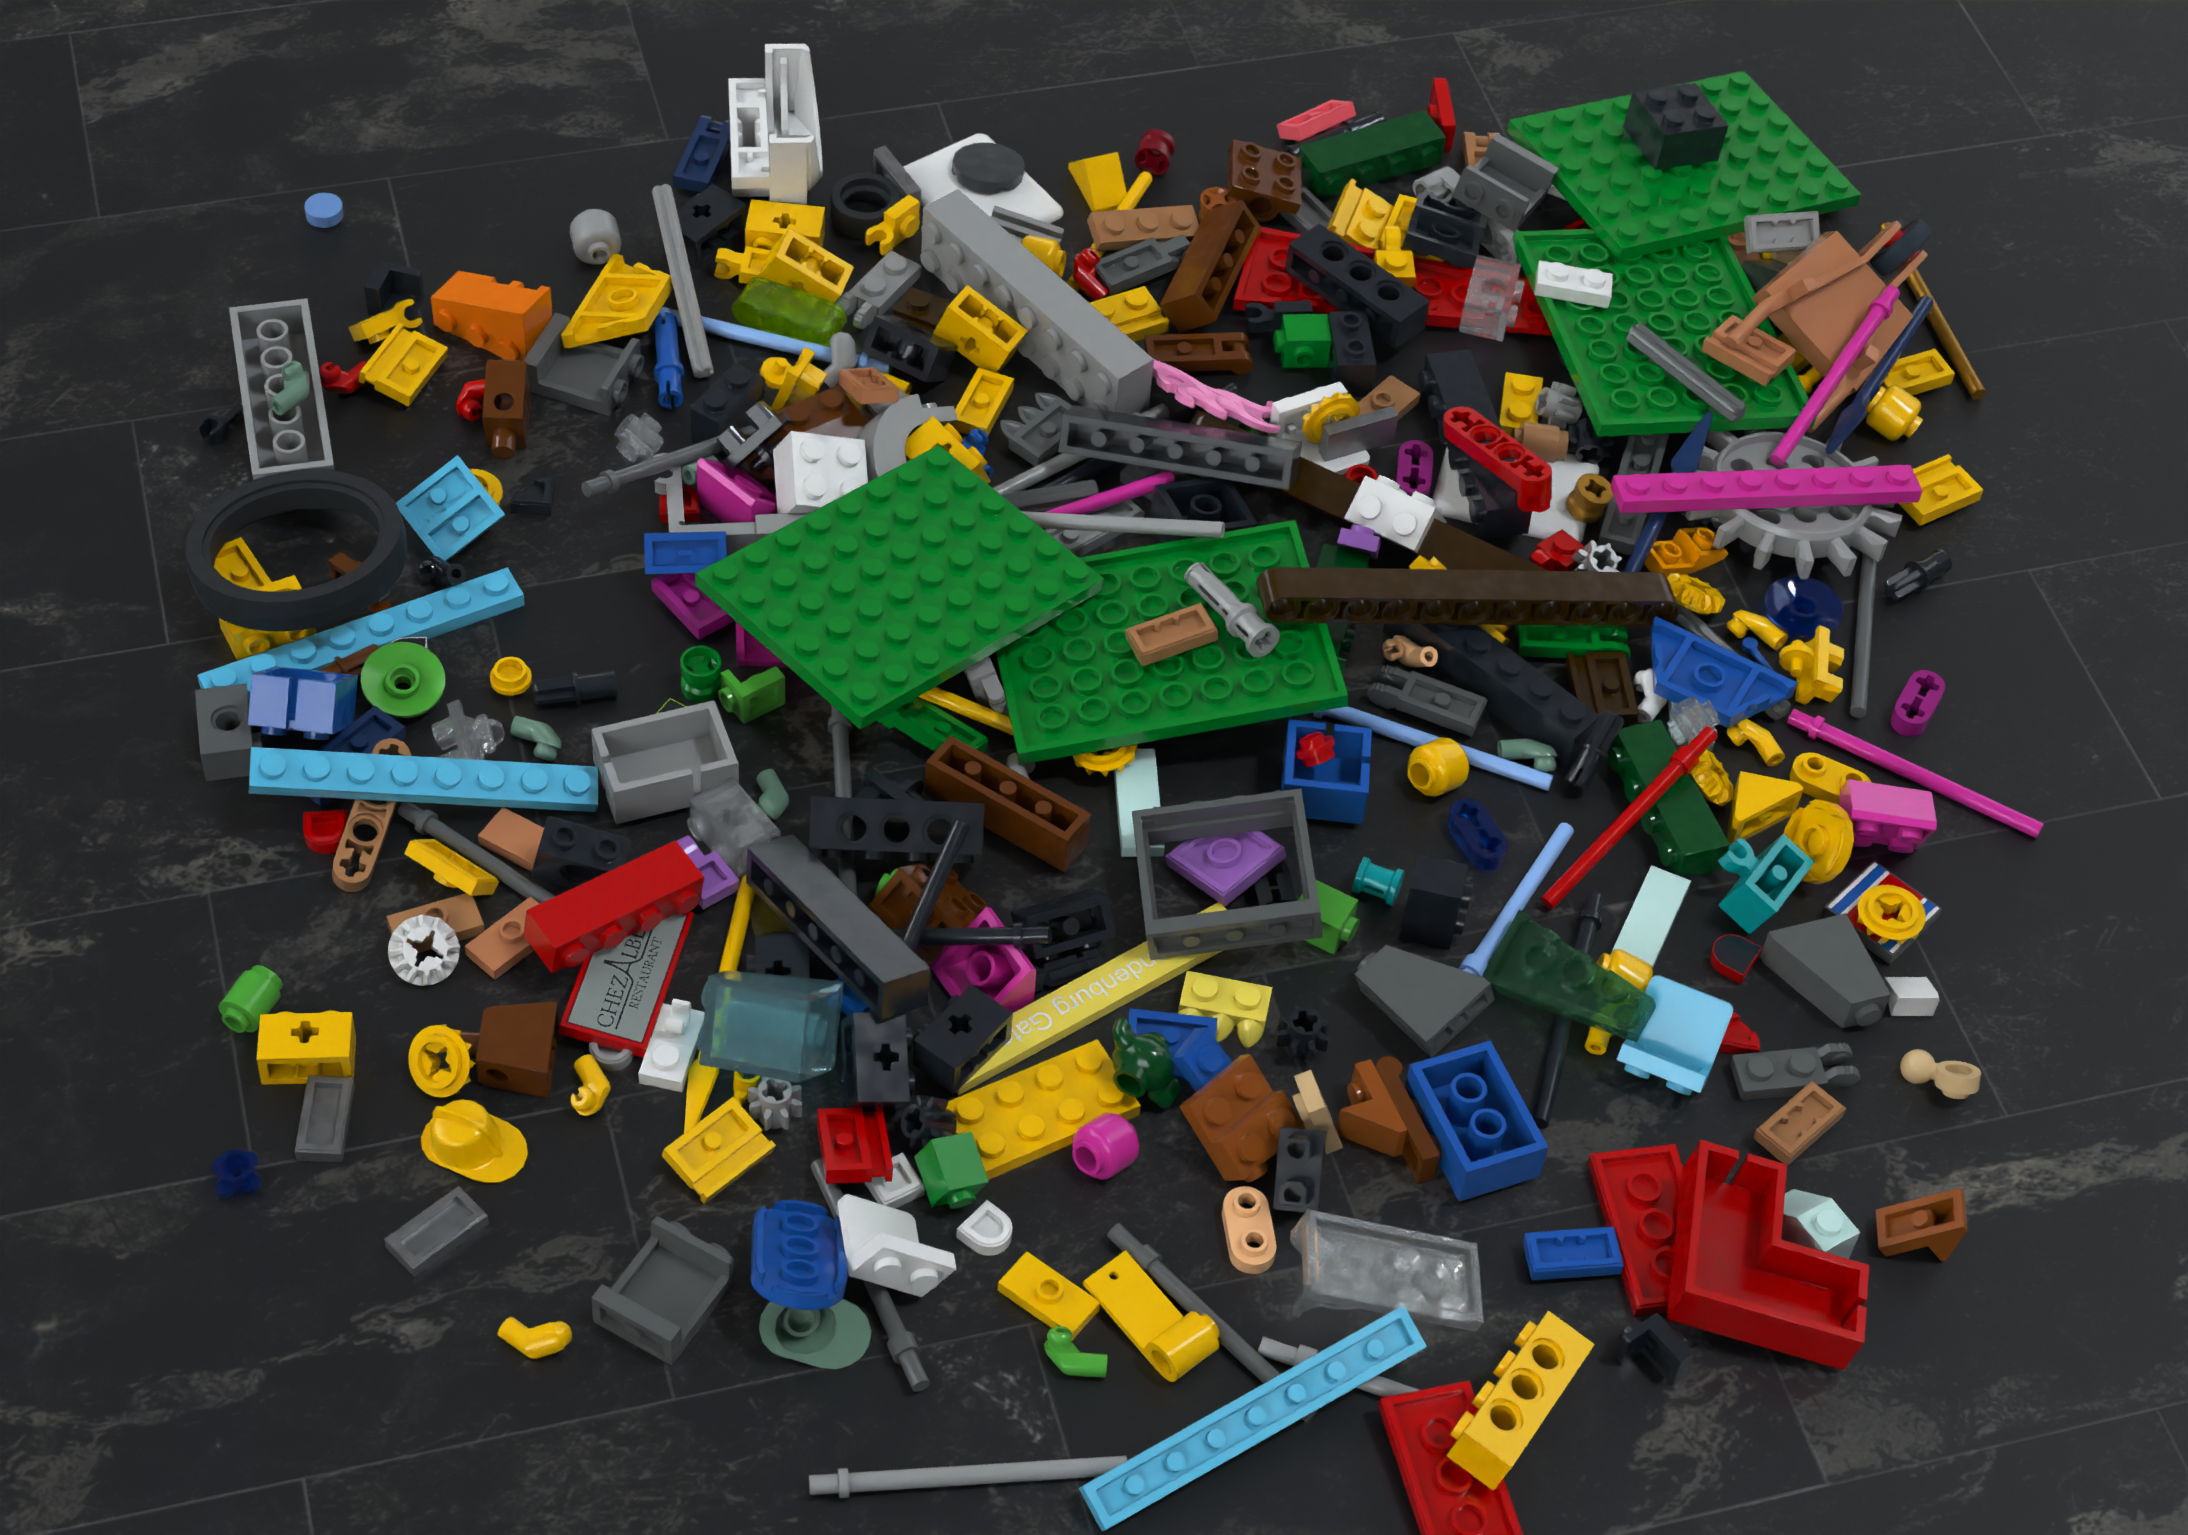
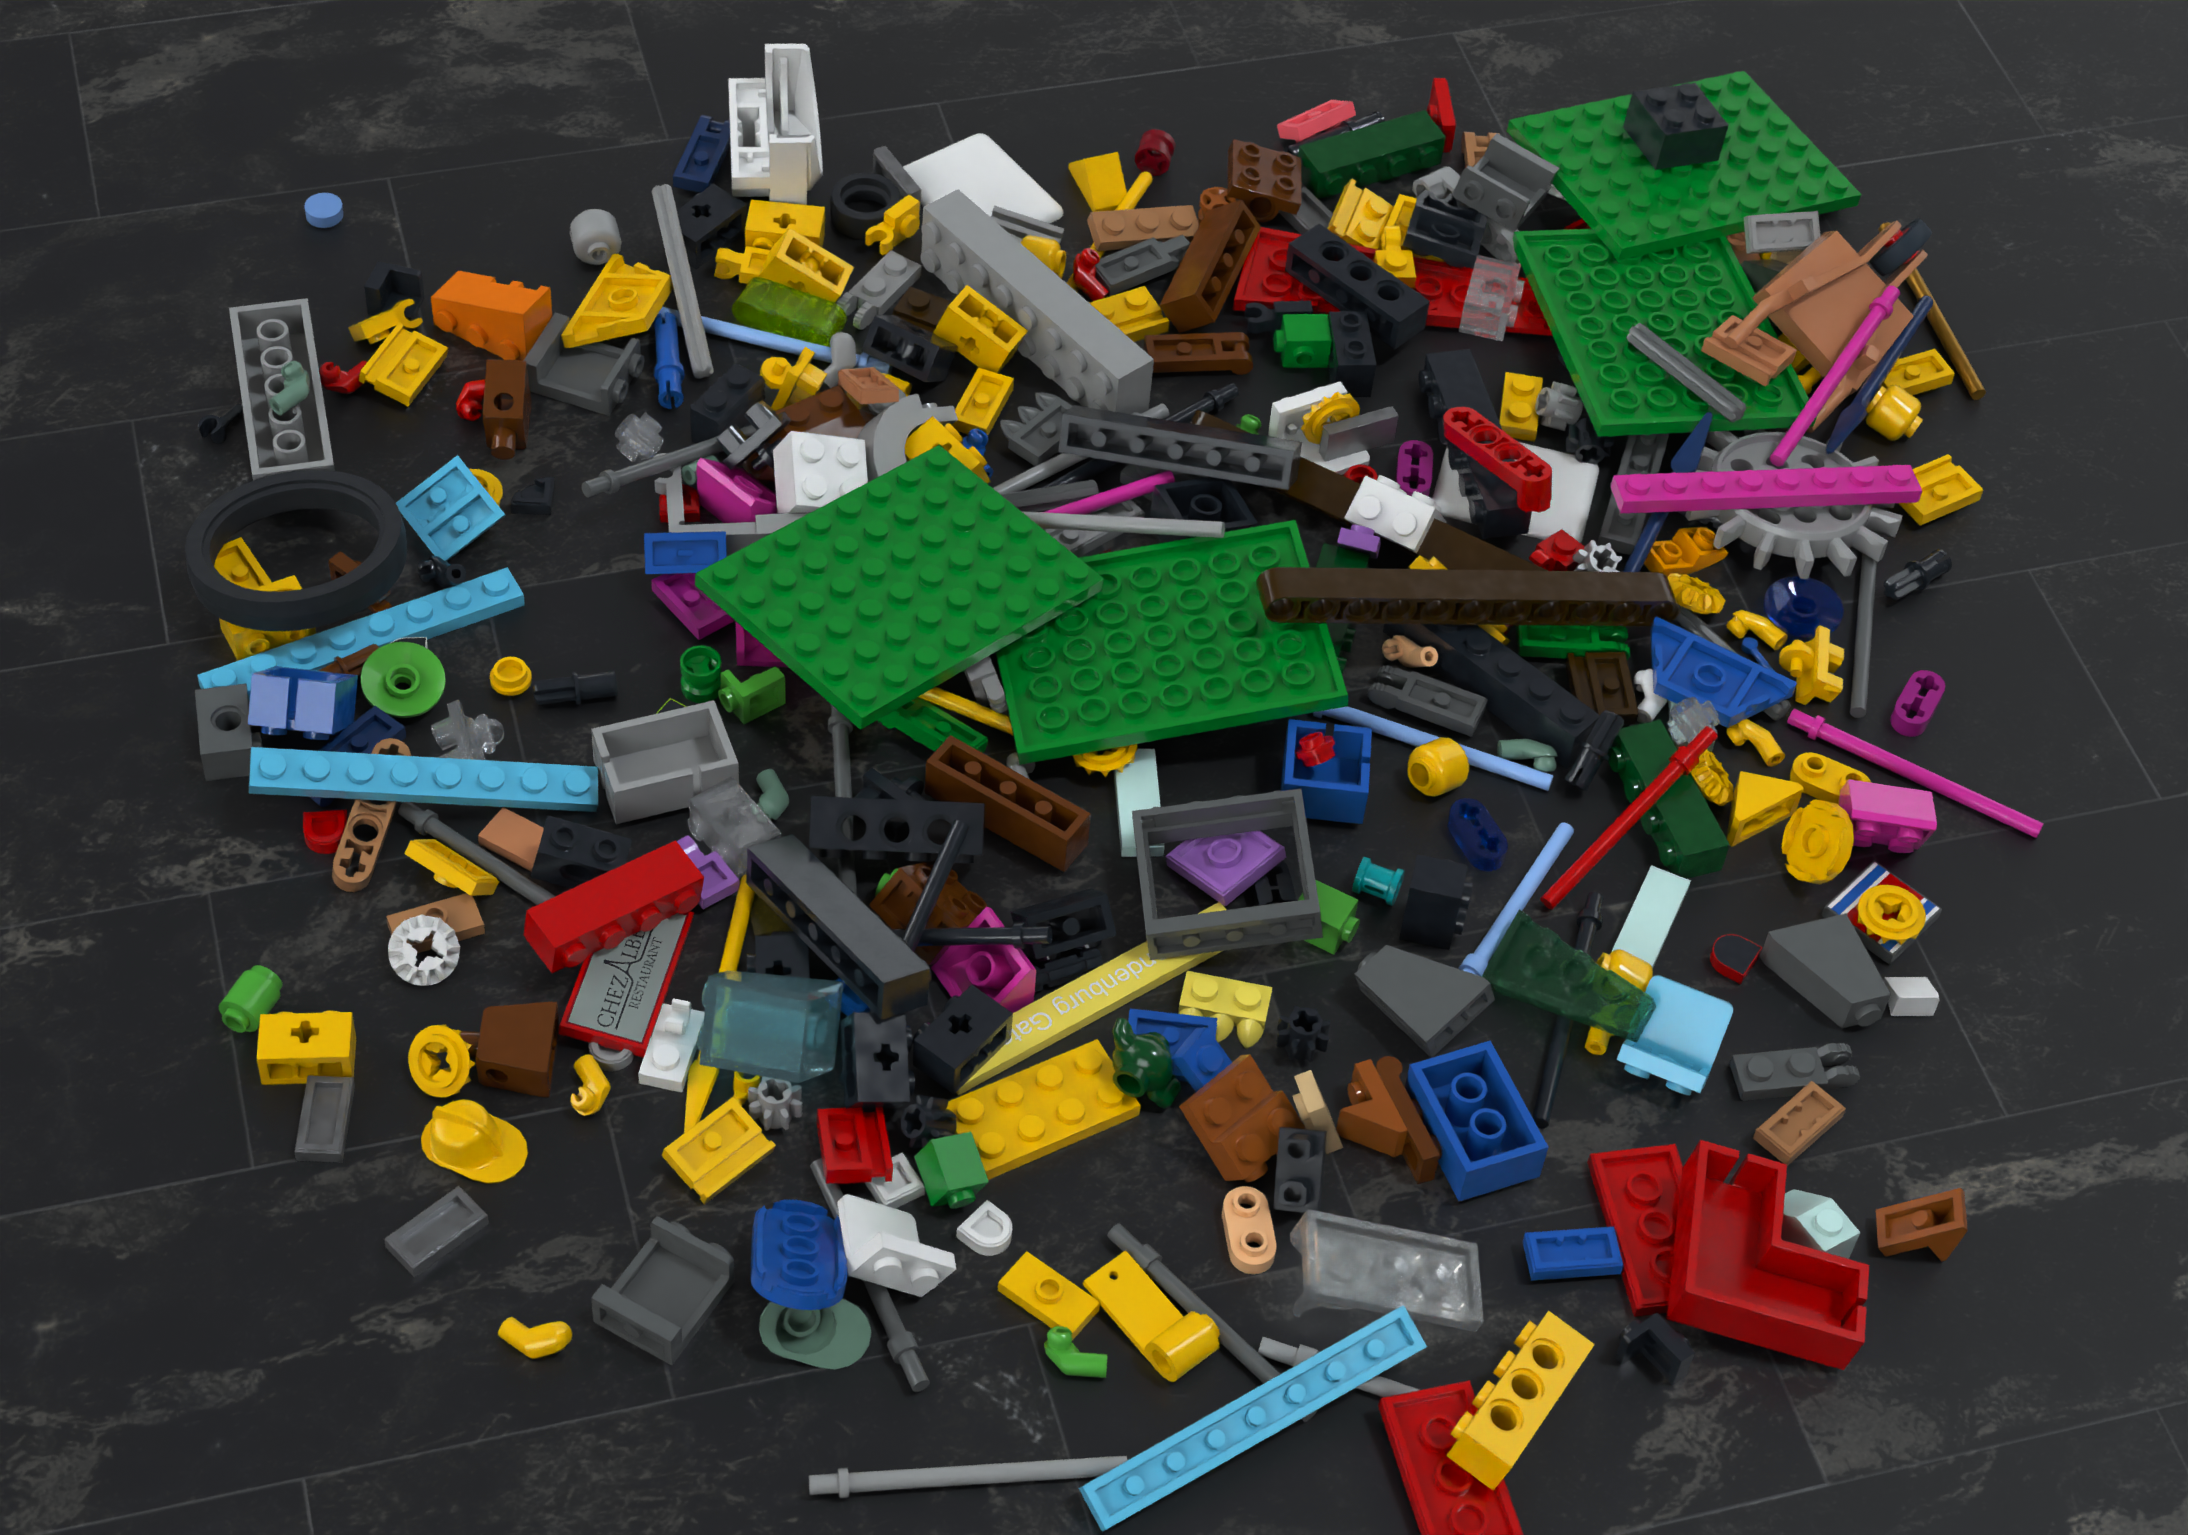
(234, 1162): clear blue plate -> none
(502, 943): nougat plate -> none
(537, 732): sand green arm -> none
(988, 167): black tile -> none
(1105, 1146): dark pink head -> none
(1171, 634): medium nougat plate -> none
(1214, 401): bright pink piece -> none
(1240, 618): light grey pin -> none
(1390, 393): medium nougat plate -> none
(1543, 440): medium nougat brick -> none
(1573, 284): white plate -> none
(1589, 498): pearl gold wheel -> none
(1739, 1038): red tile -> none
(1763, 880): teal brick -> none
(1952, 1077): tan plate -> none

